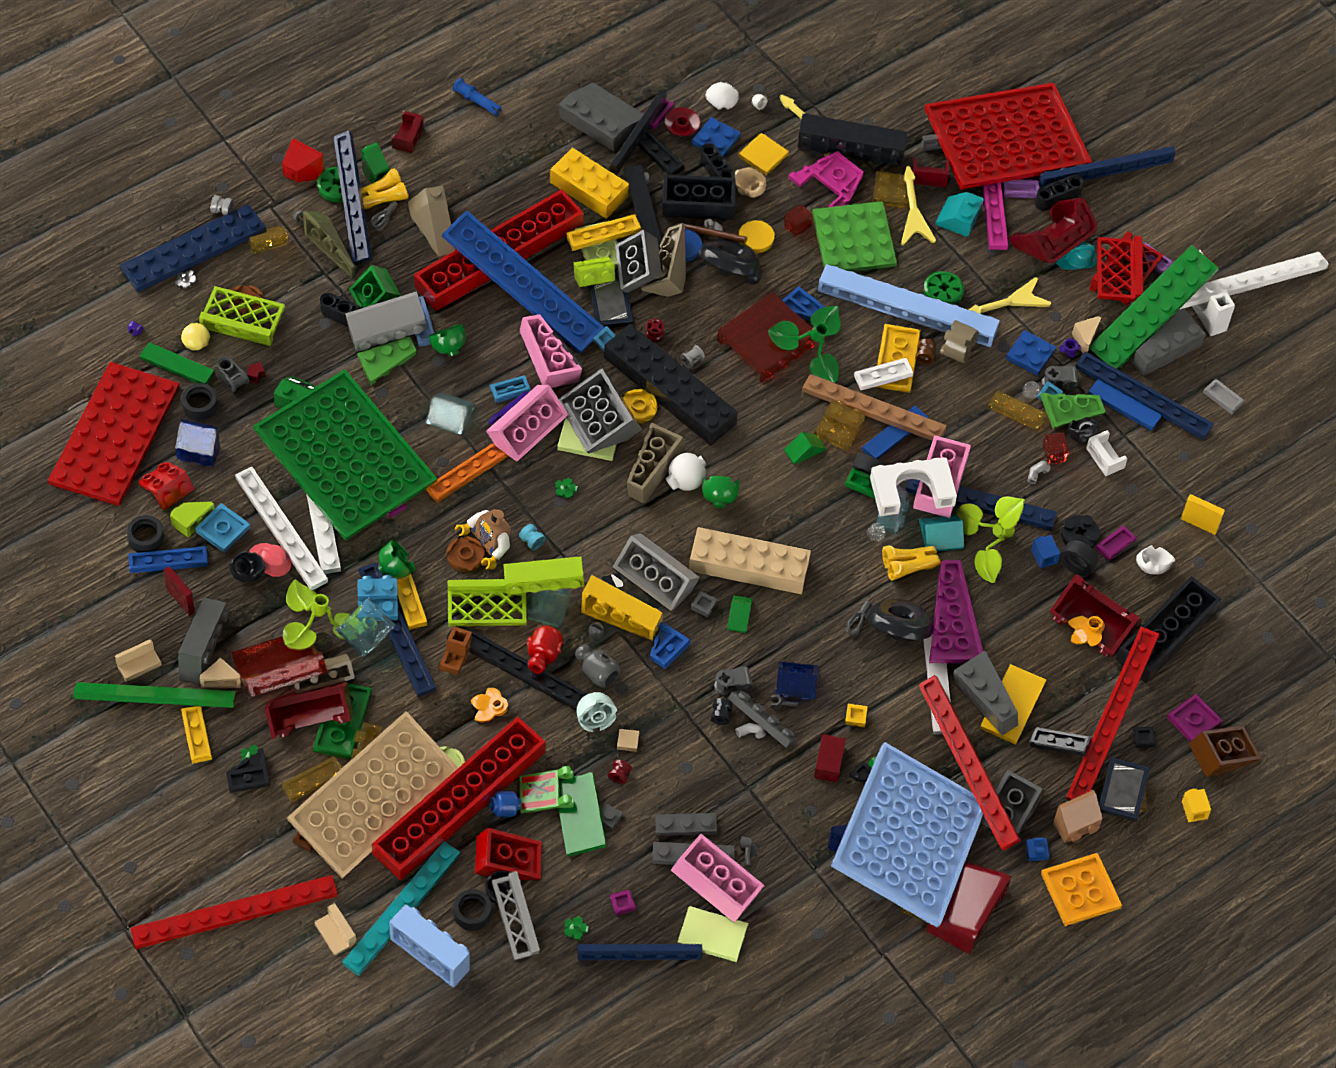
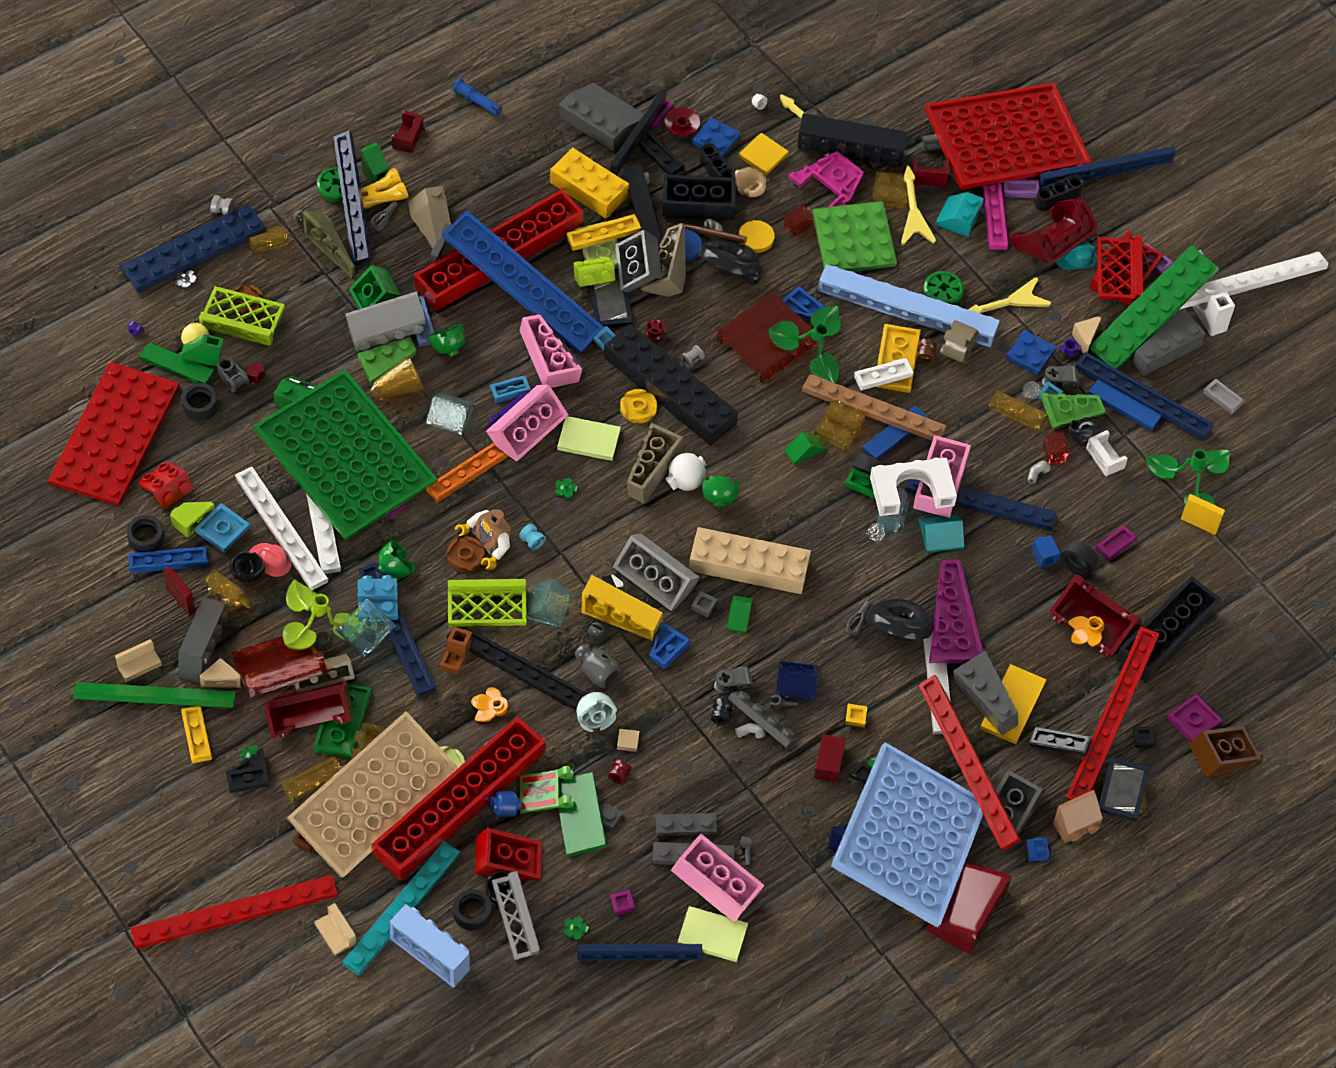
(197, 443): clear blue slope -> none
(203, 349): none -> green slope
(225, 588): none -> clear yellow plate
(302, 162): red slope -> none
(336, 307): black beam -> none
(397, 381): none -> clear yellow cone
(410, 603): yellow plate -> none
(439, 246): none -> dark grey tile
(543, 575): lime brick -> none
(543, 647): red piece -> none
(599, 413): dark grey slope -> none
(722, 95): white hair -> none
(906, 561): yellow piece -> none
(1009, 511): lime plant -> none
(1080, 523): black plate -> none
(1081, 889): light orange plate -> none
(1154, 560): white hair -> none
(1196, 805): yellow brick -> none
(1214, 461): none -> green plant

